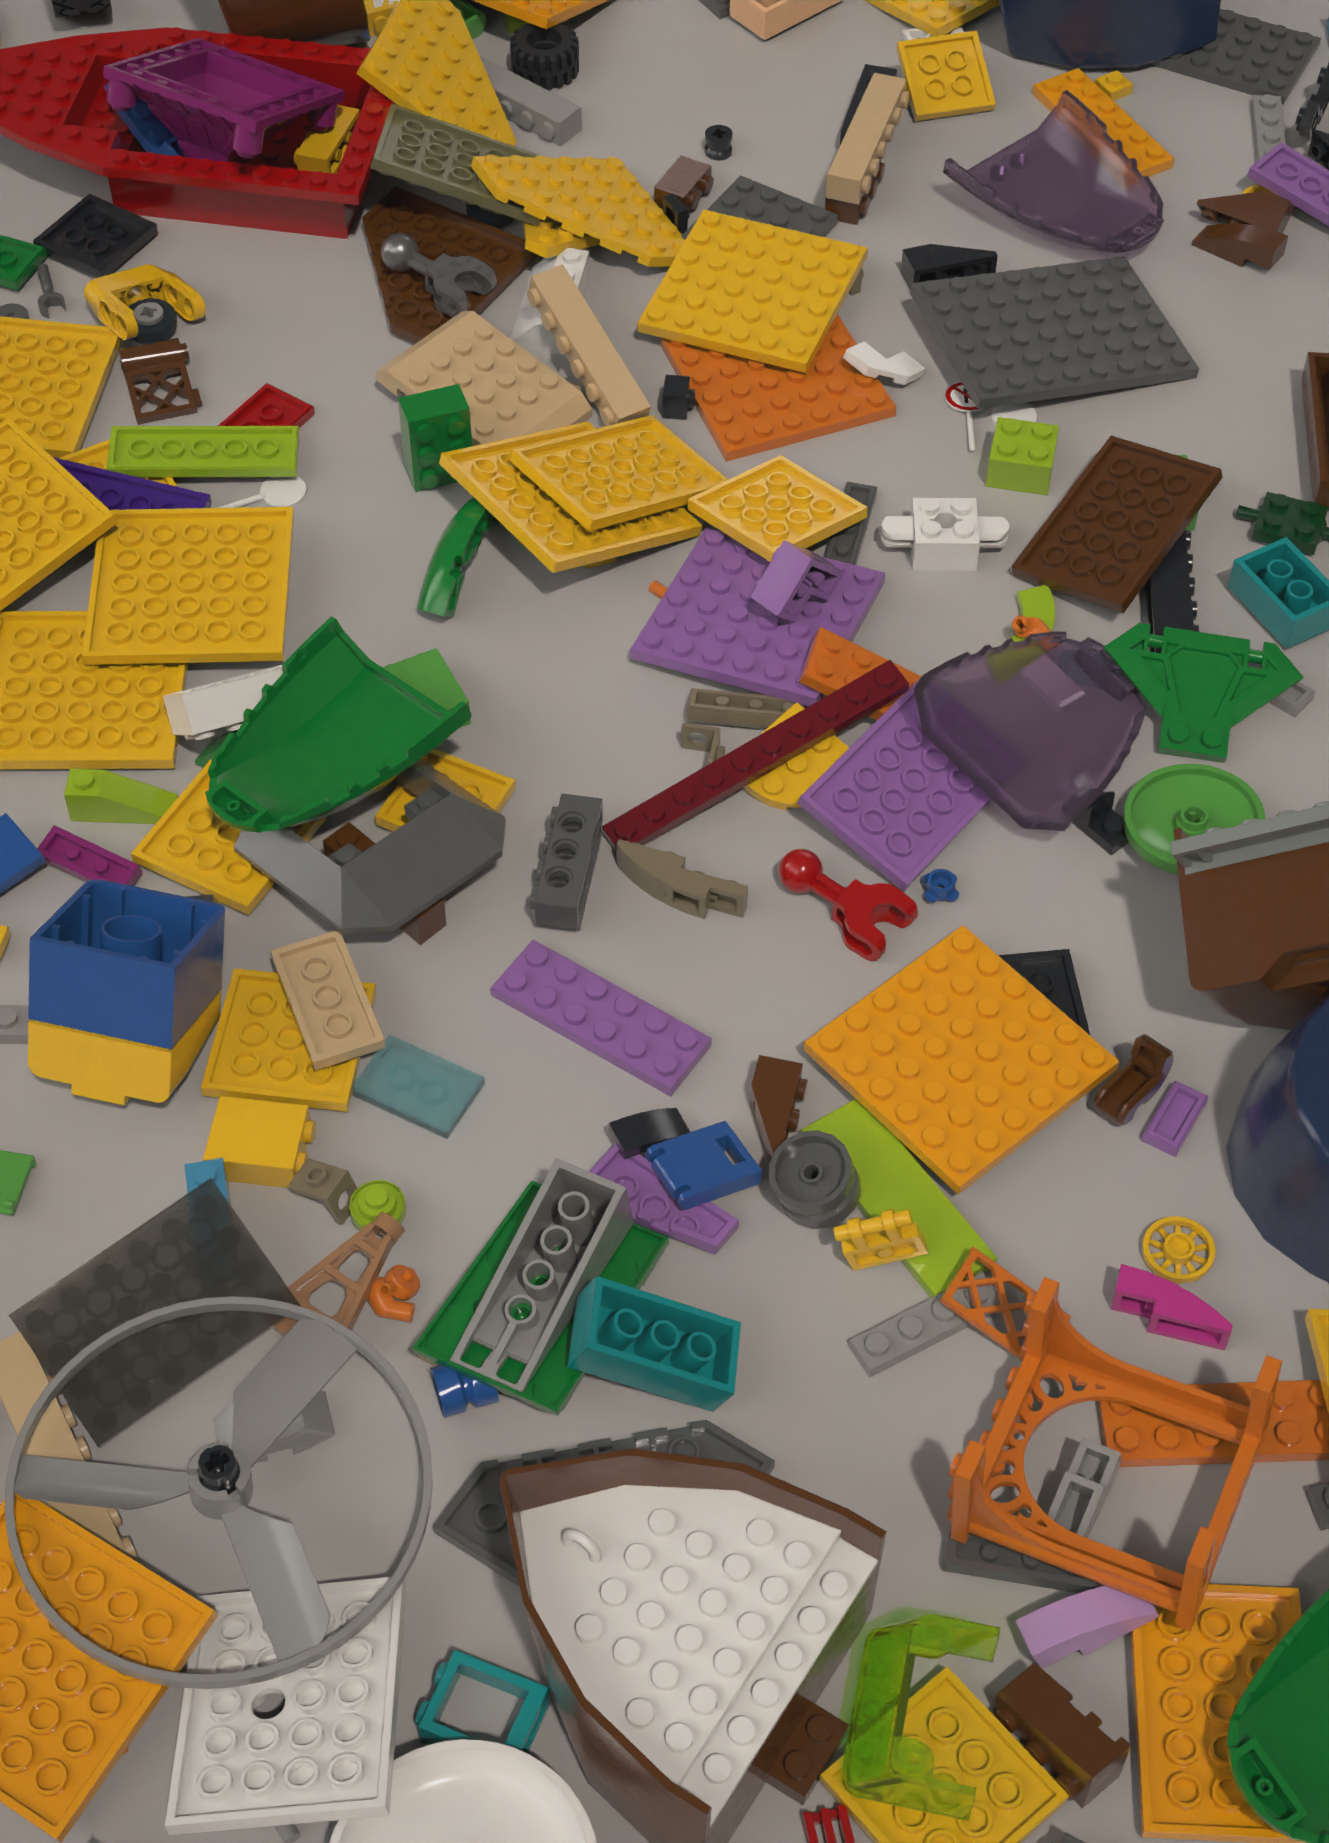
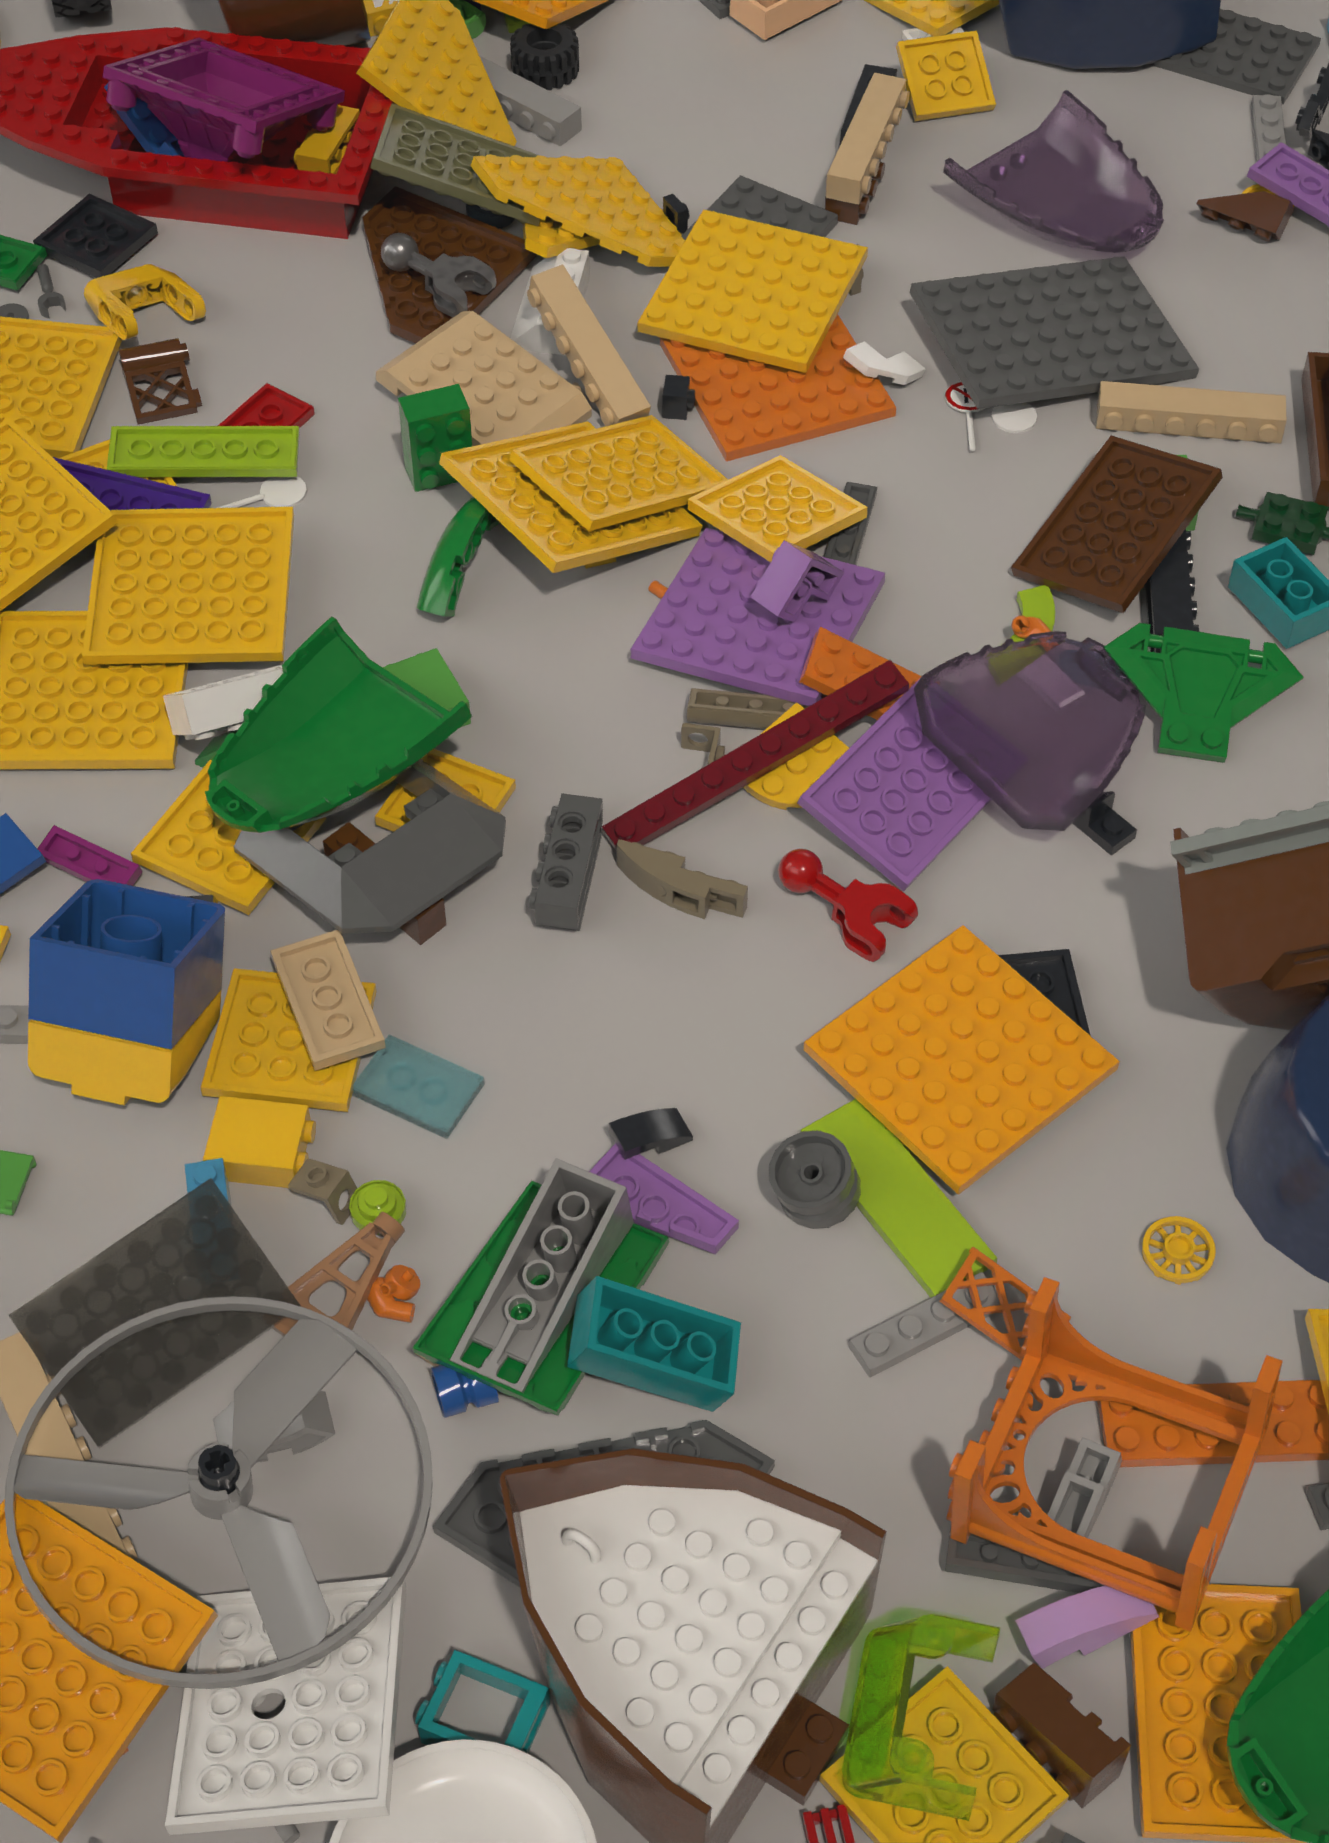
(113, 798): lime slope -> none
(154, 319): black wheel -> none
(601, 1017): medium lavender plate -> none
(686, 180): reddish brown brick -> none
(701, 1166): blue container -> none
(718, 142): black wheel -> none
(773, 1100): reddish brown slope -> none
(880, 1239): yellow plate -> none
(940, 878): blue plate -> none
(944, 533): white brick -> none
(945, 262): black slope -> none
(1022, 456): lime brick -> none
(1114, 85): yellow plate -> none
(1135, 1081): reddish brown animal -> none
(1136, 142): light orange plate -> none
(1170, 1309): dark pink slope -> none
(1175, 1118): medium lavender tile -> none
(1188, 799): bright green dish -> none
(1191, 412): none -> tan brick
(1242, 243): reddish brown slope -> none
(1294, 699): light grey tile -> none

